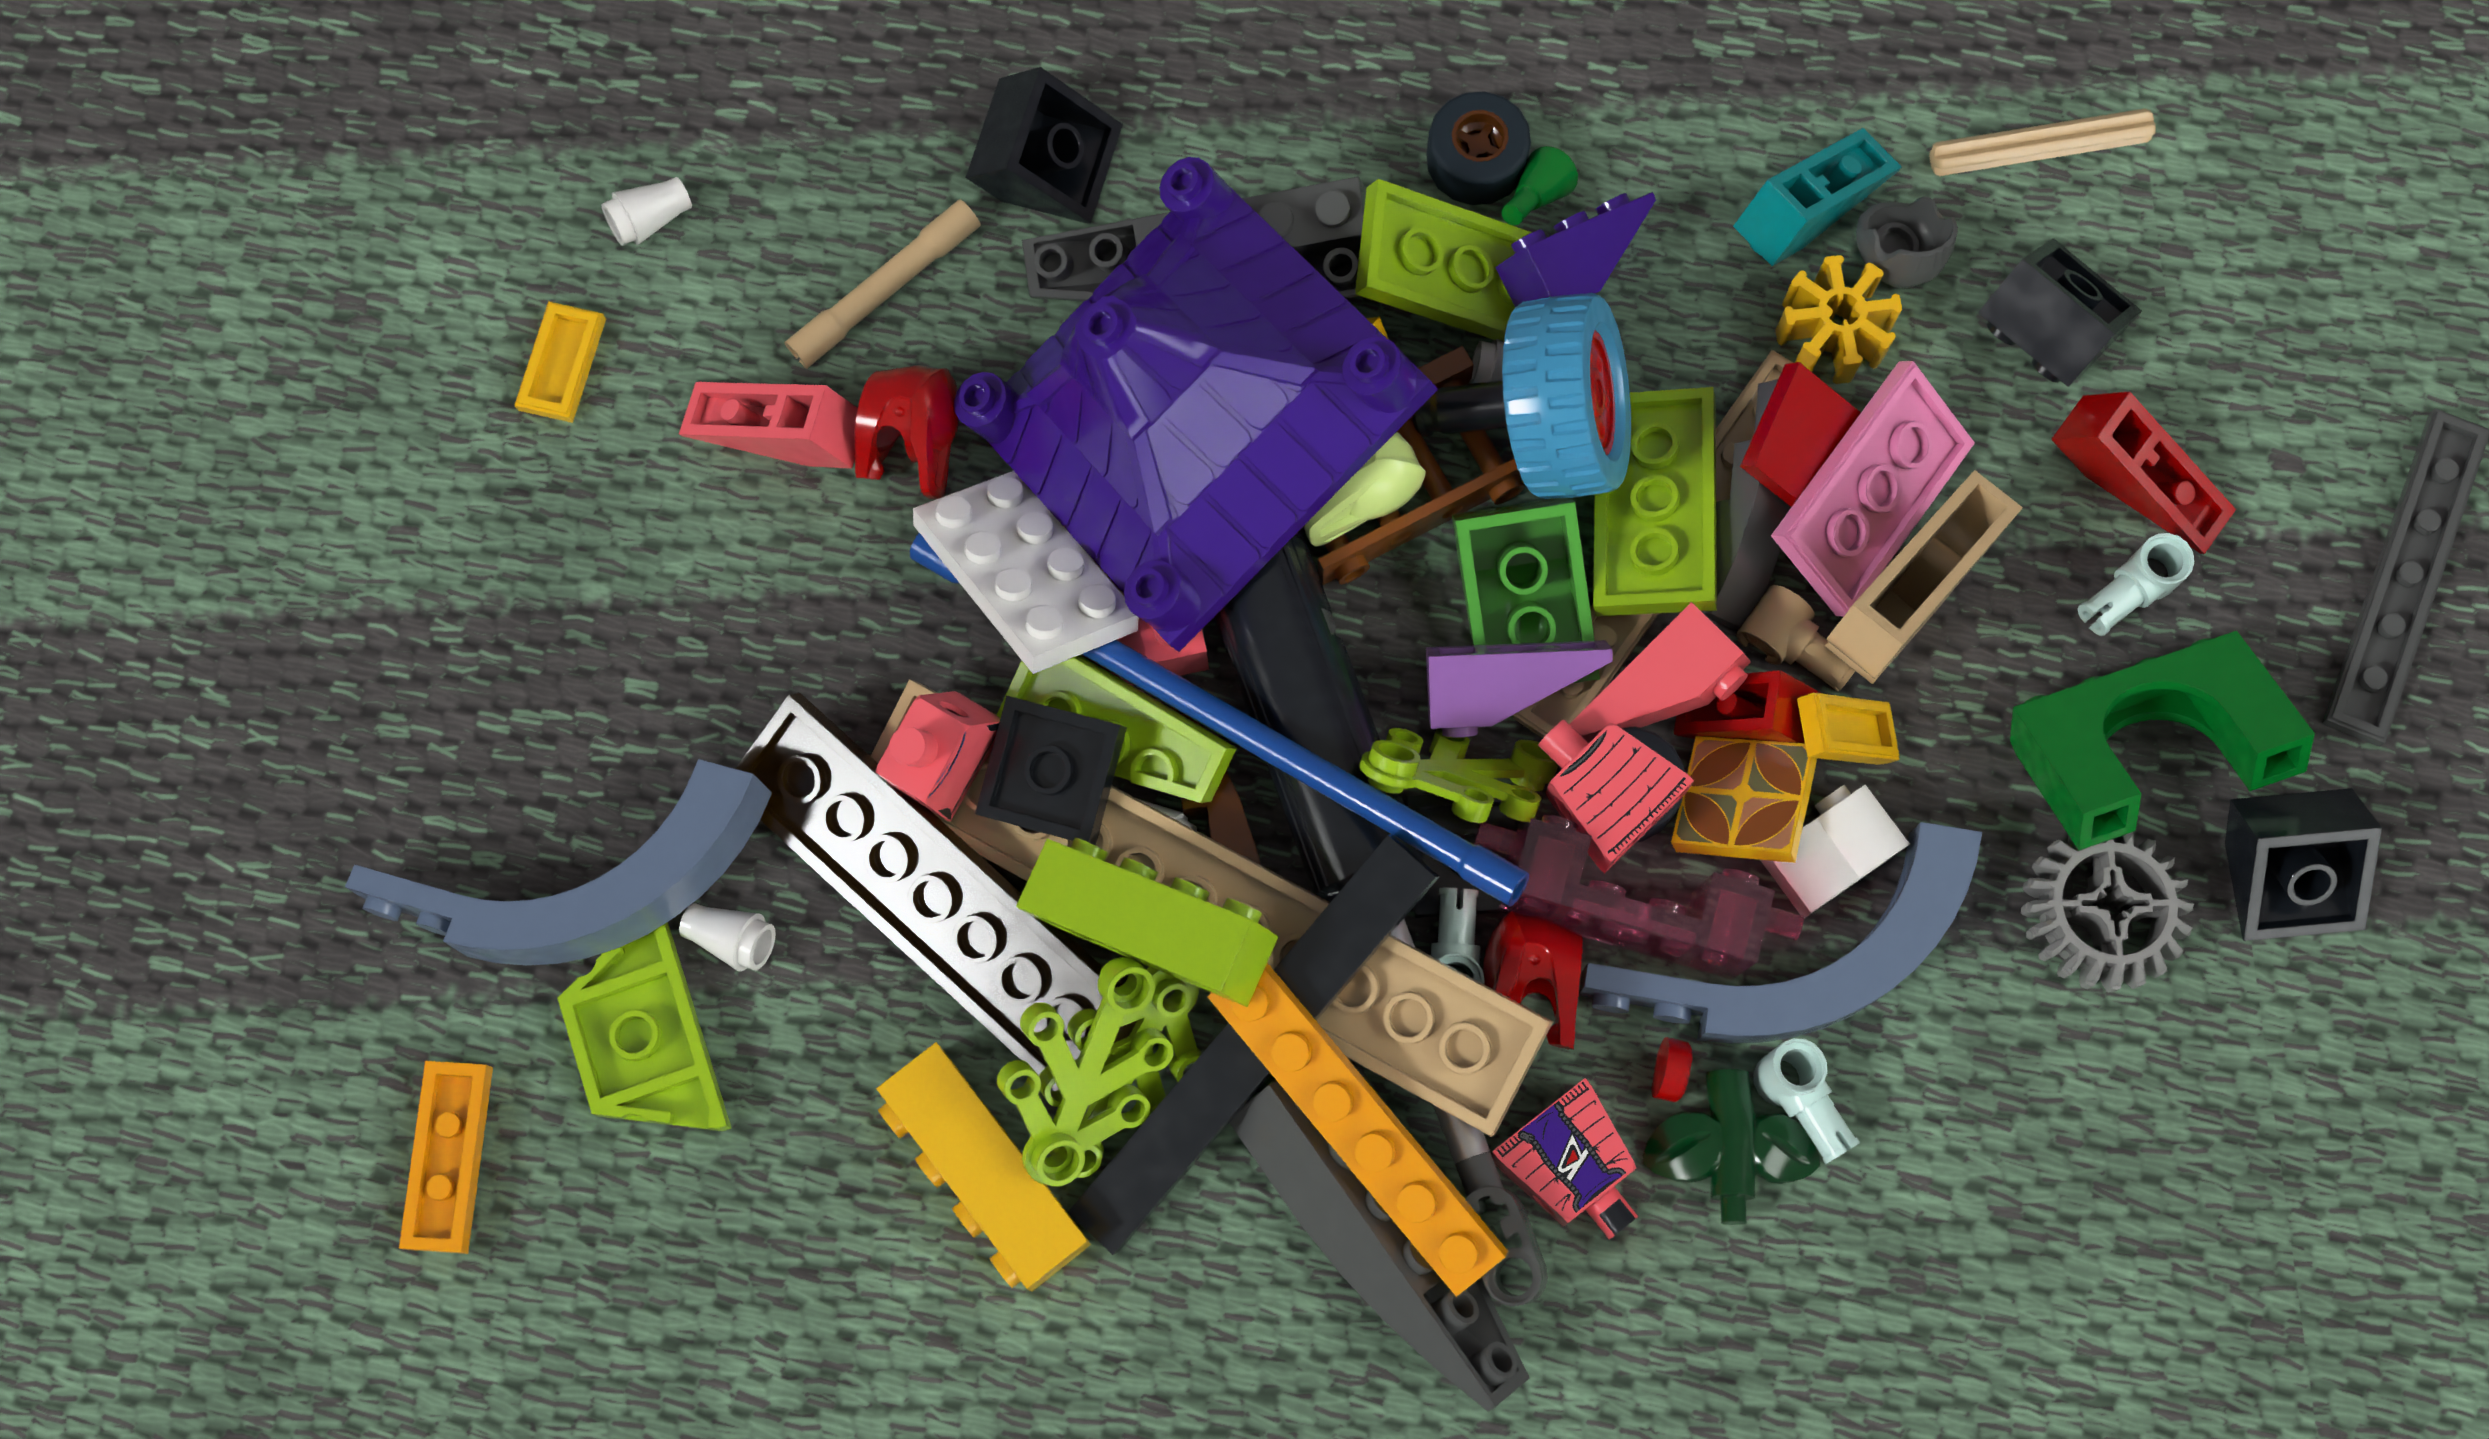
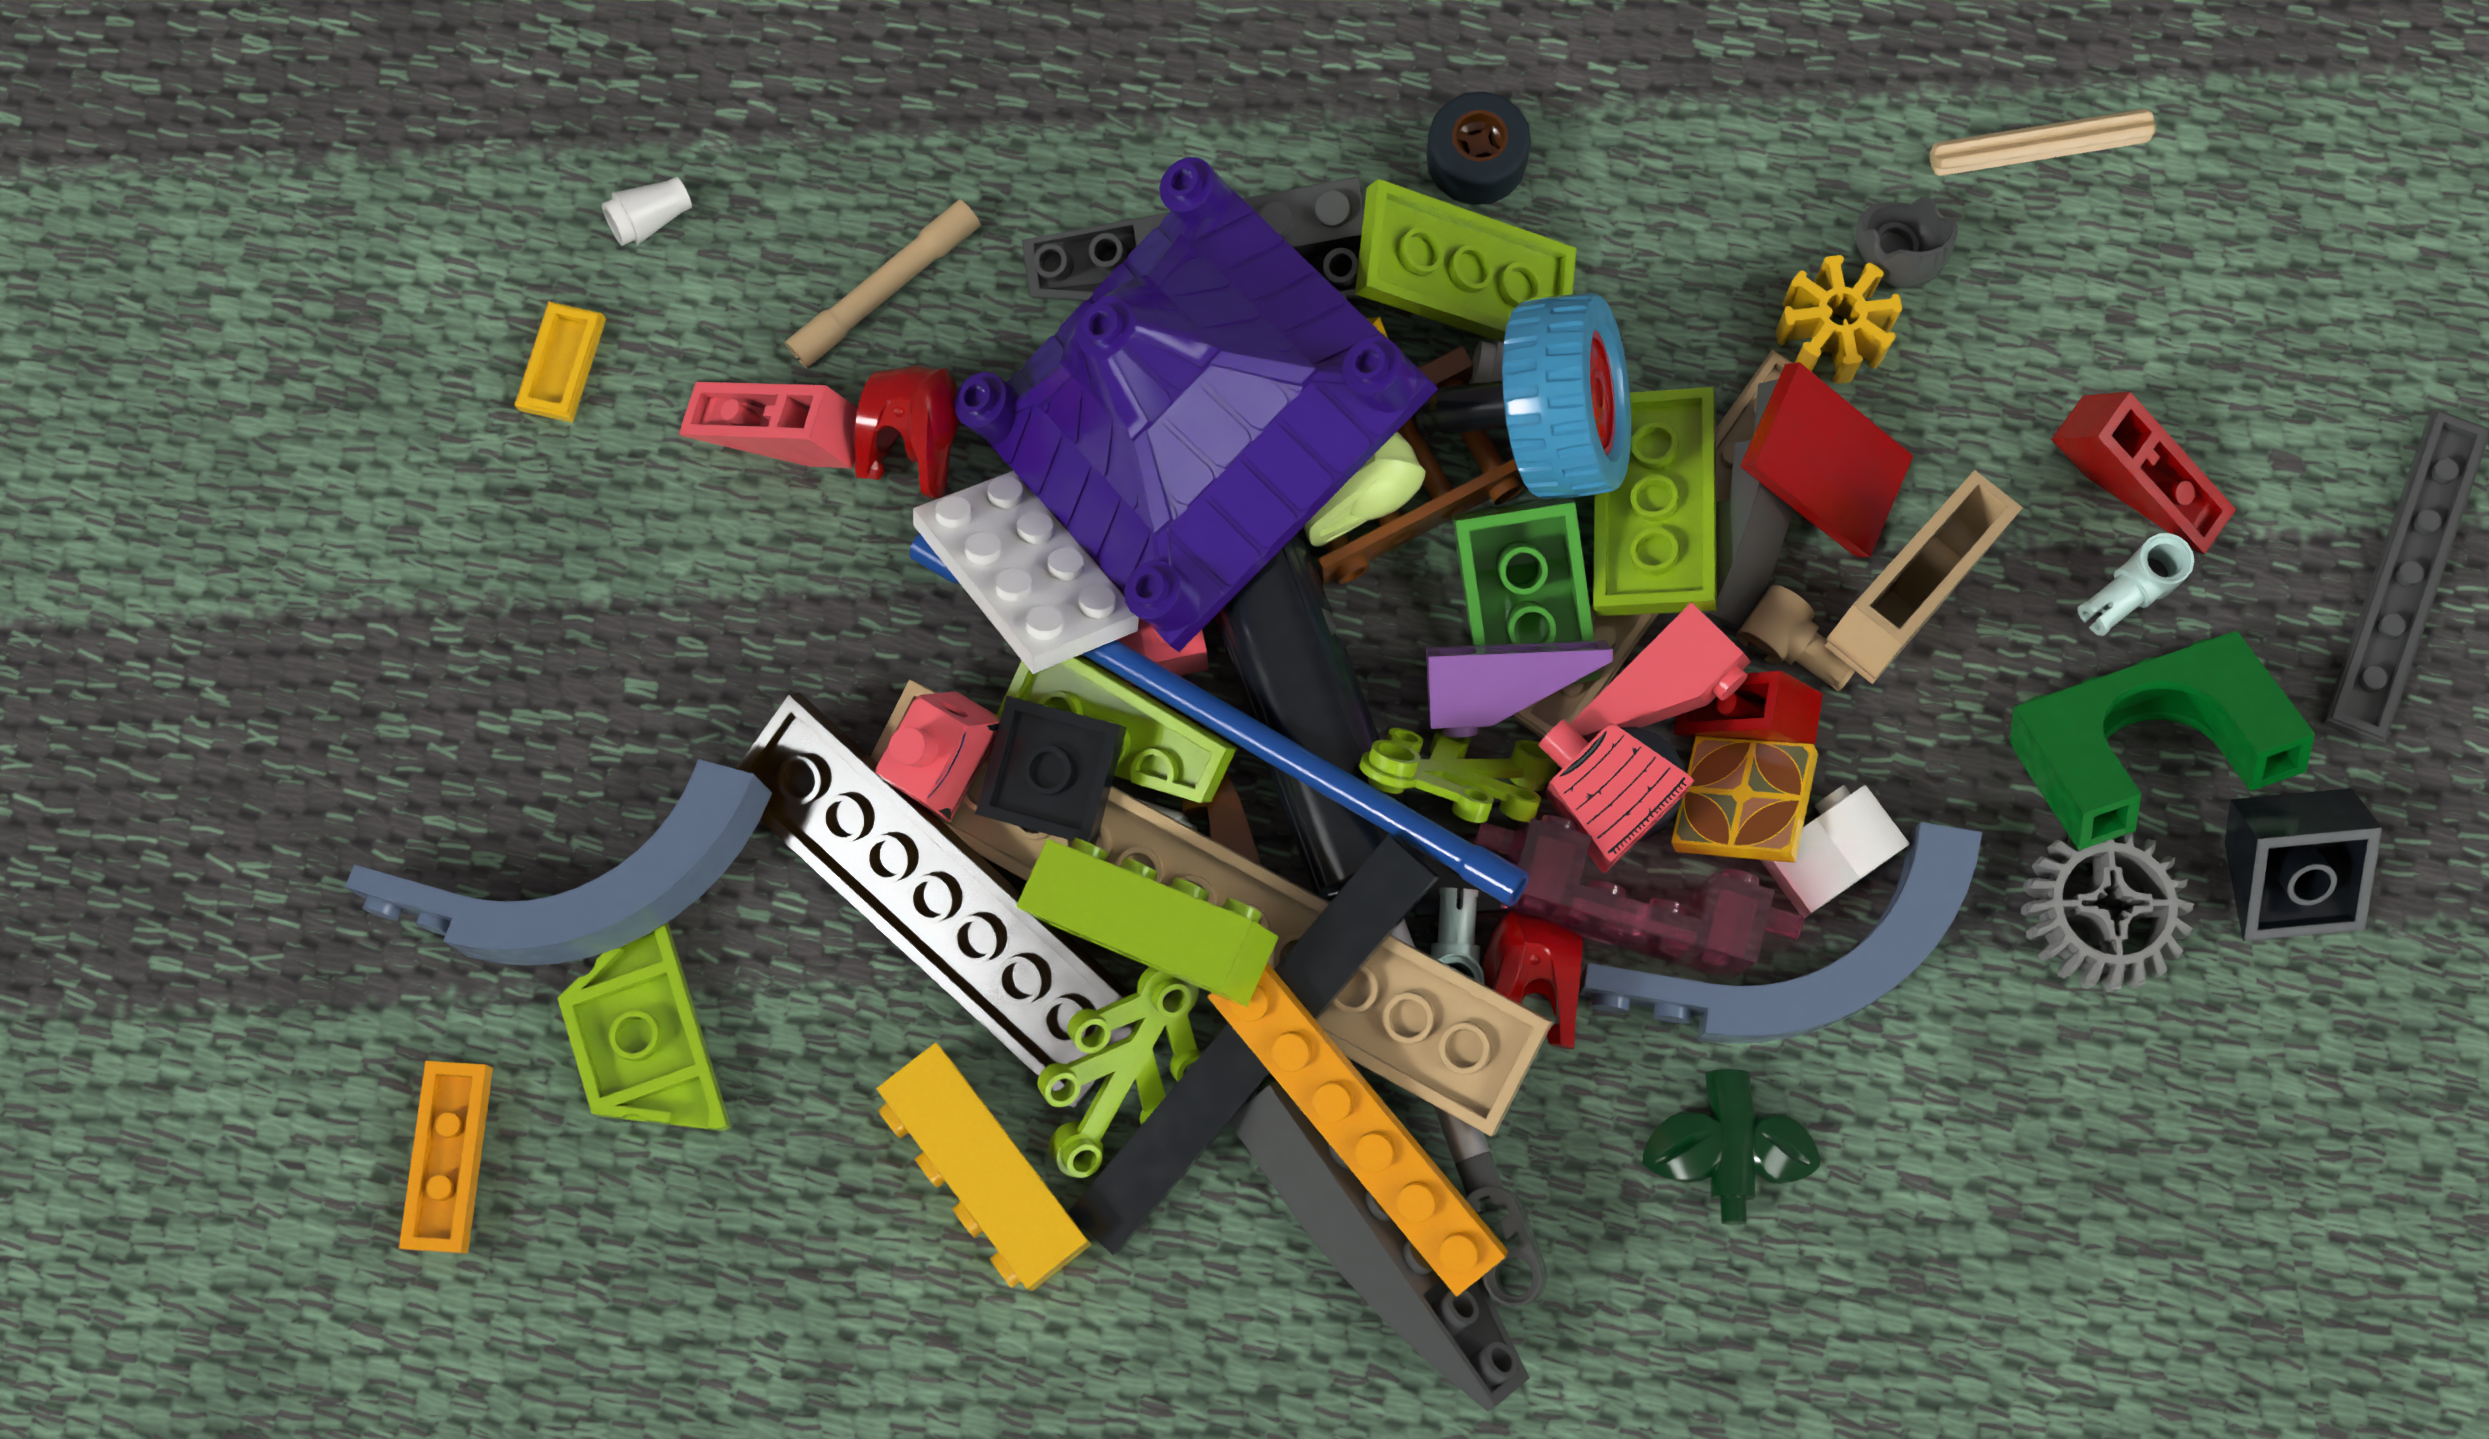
(731, 935): white cone -> none
(1044, 146): black slope -> none
(1087, 1078): lime plant -> none
(1545, 179): green cone -> none
(1571, 1161): torso -> none
(1575, 257): dark purple slope -> none
(1671, 1069): red tile -> none
(1807, 1100): light aqua pin -> none
(1814, 195): teal slope -> none
(1848, 729): yellow tile -> none
(1873, 488): bright pink tile -> none
(2058, 312): black slope -> none

